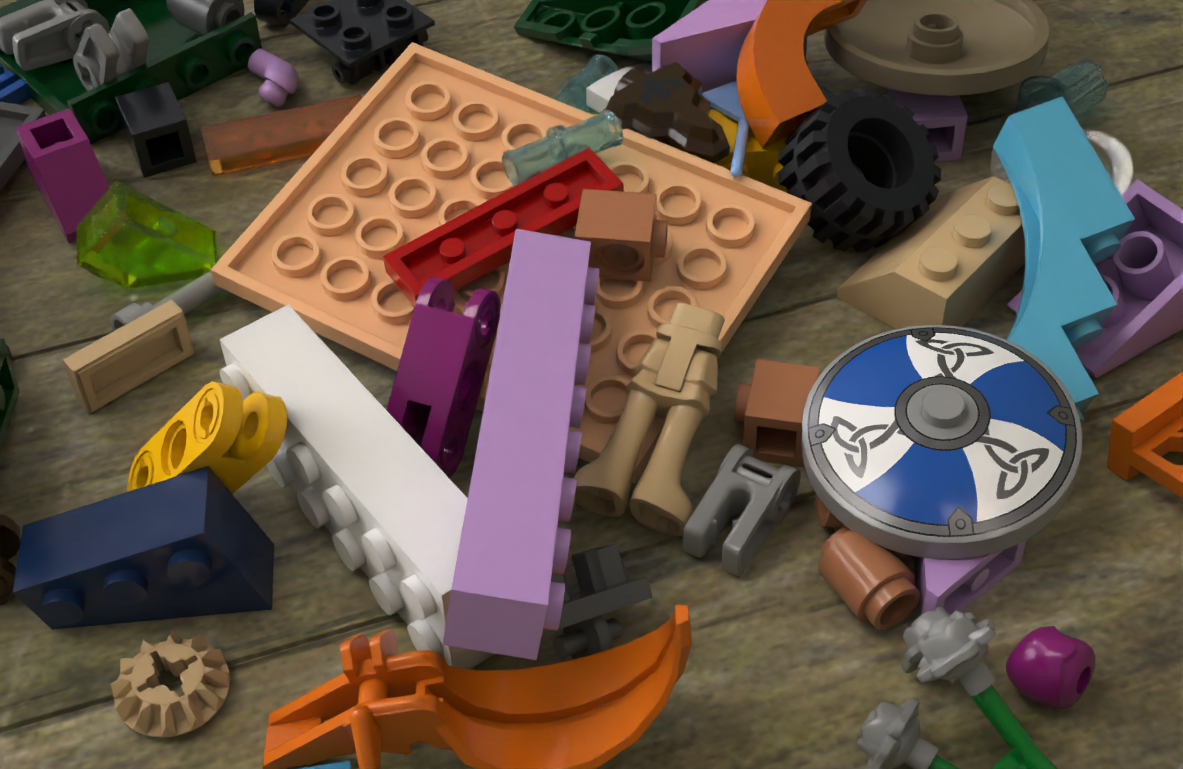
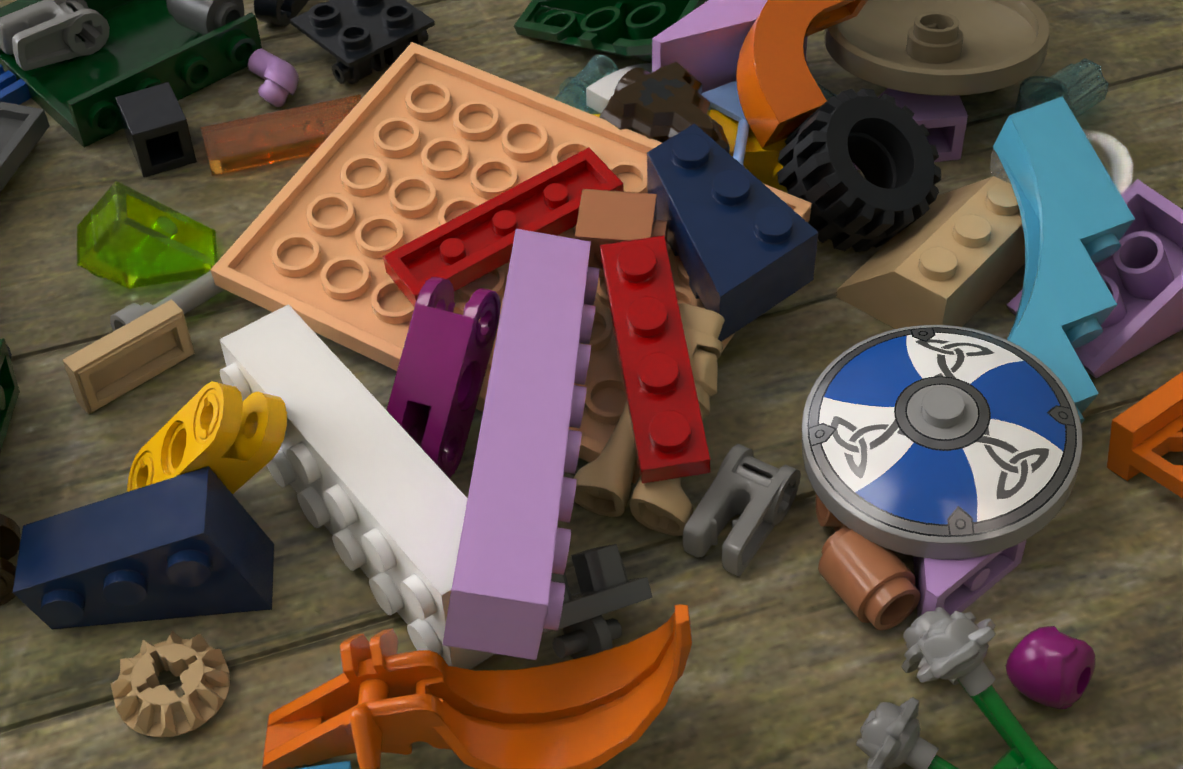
(63, 168): magenta slope -> none
(108, 55): light grey piece -> none
(560, 144): clear light blue pin -> none
(654, 360): none -> red plate
(728, 229): none -> dark blue wedge
(774, 410): nougat brick -> none

